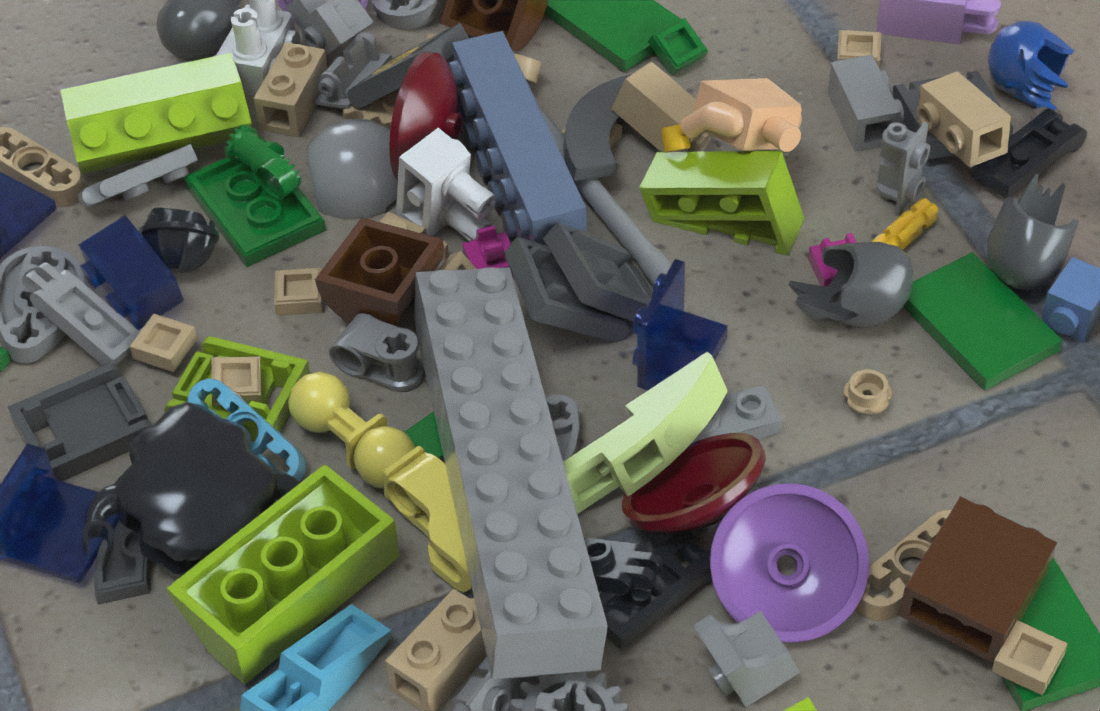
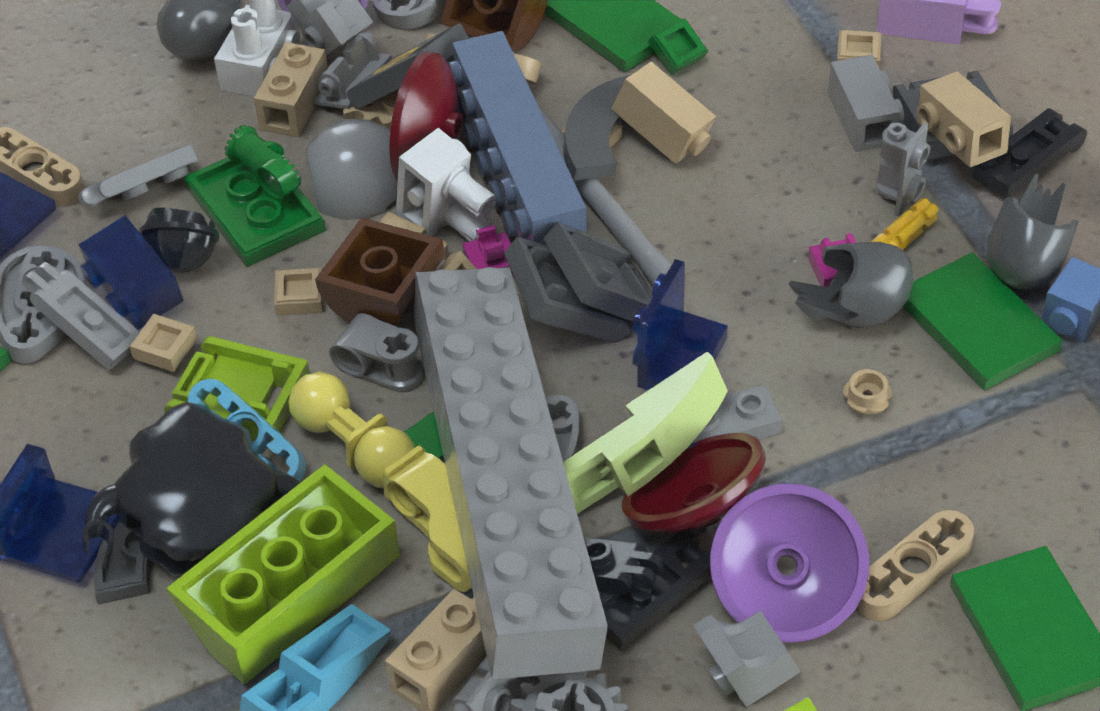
(88, 416): dark grey container -> none
(155, 112): lime slope -> none
(239, 374): tan tile -> none
(725, 192): lime wedge -> none
(742, 113): light nougat torso -> none
(977, 578): reddish brown brick -> none
(1028, 62): blue helmet -> none
(1029, 657): tan plate -> none

